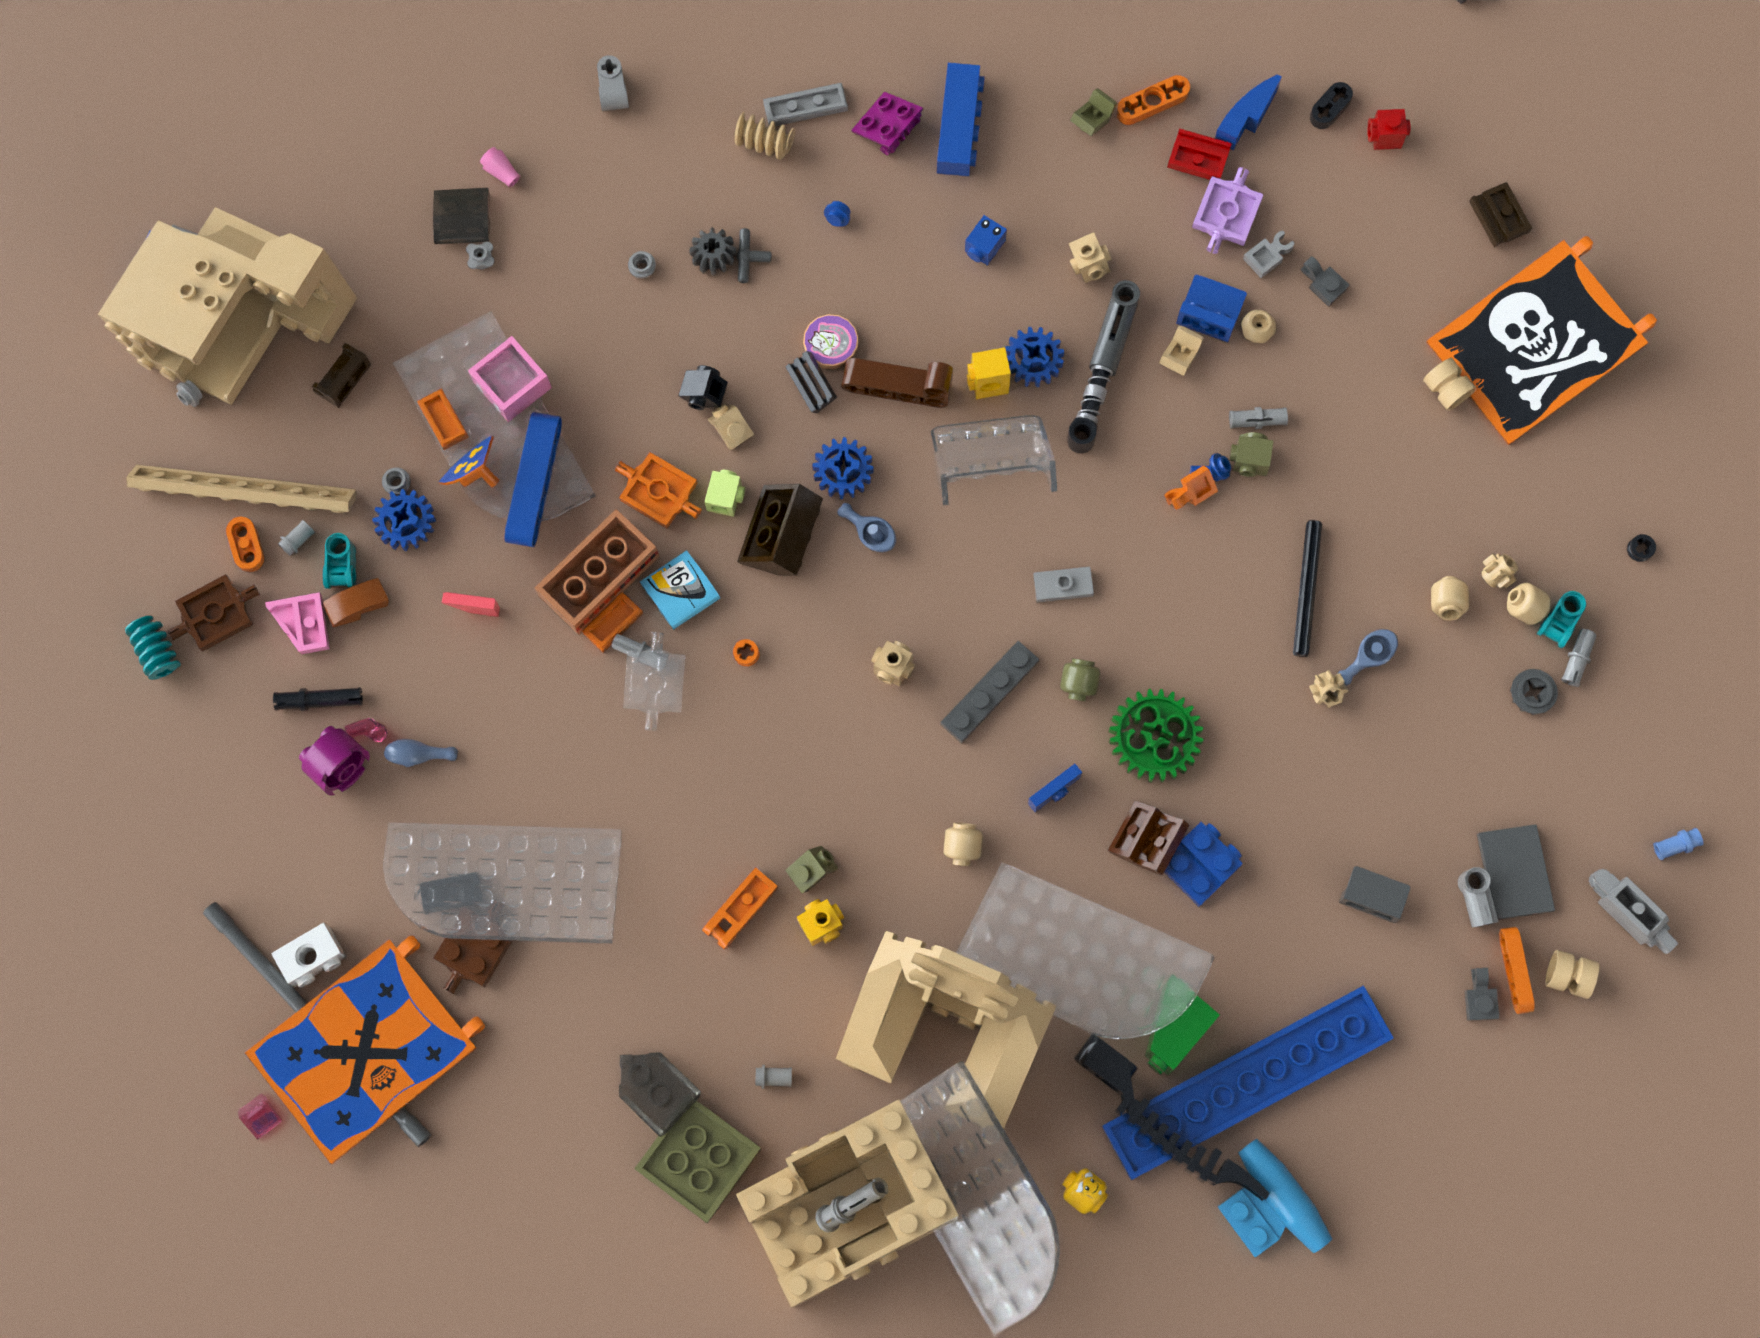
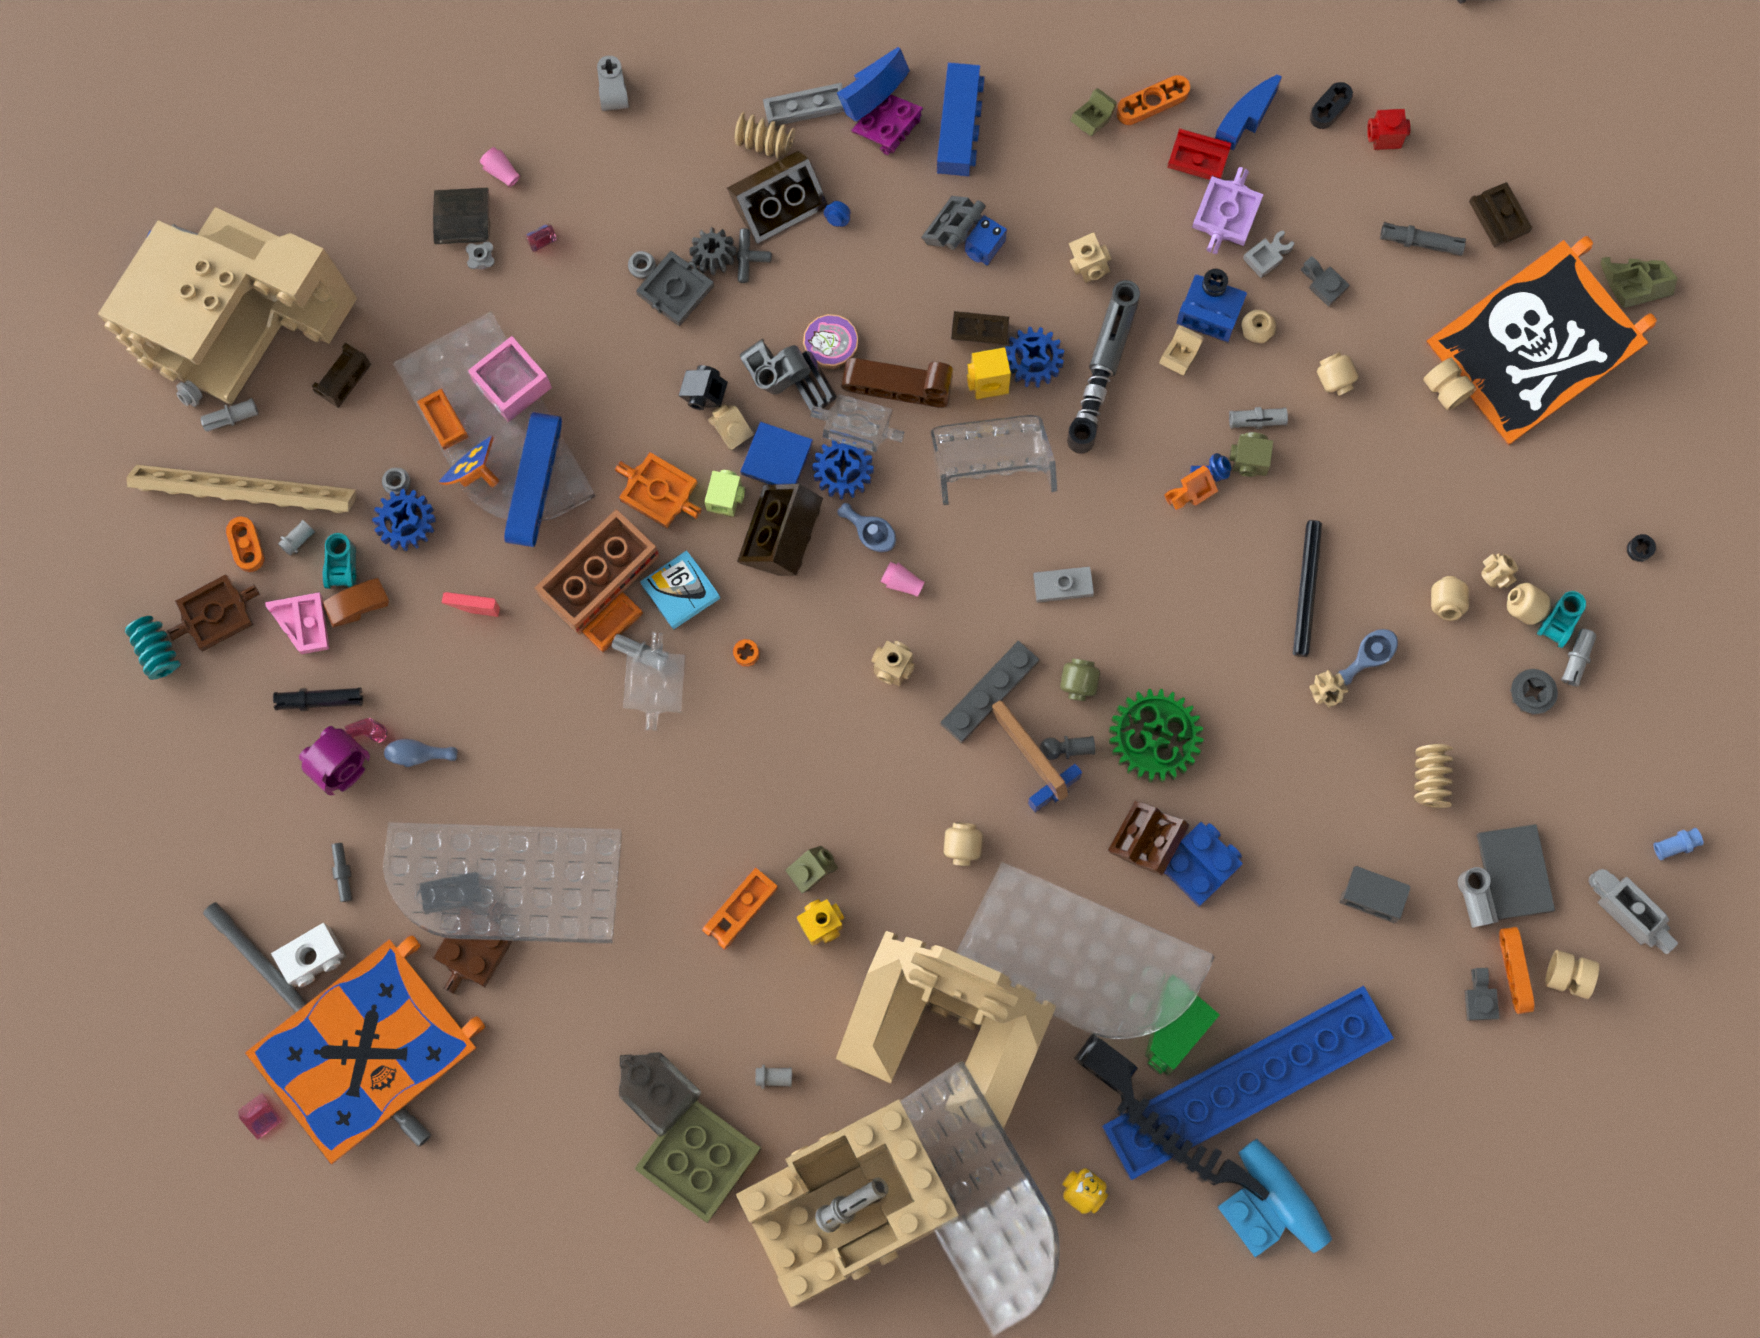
(229, 415): none -> light grey axle
(341, 872): none -> dark grey bar
(540, 237): none -> clear pink slope
(675, 288): none -> dark grey plate
(776, 455): none -> blue tile
(778, 196): none -> dark brown slope
(786, 366): none -> dark grey piece
(857, 423): none -> clear plate
(873, 84): none -> blue slope
(901, 579): none -> bright pink cone
(953, 222): none -> dark grey plate
(980, 328): none -> dark brown hinge
(1030, 750): none -> medium nougat tile
(1074, 746): none -> dark grey pin
(1214, 290): none -> black bush
(1337, 373): none -> tan head
(1415, 237): none -> dark grey pin
(1431, 775): none -> tan piece
(1639, 280): none -> olive slope

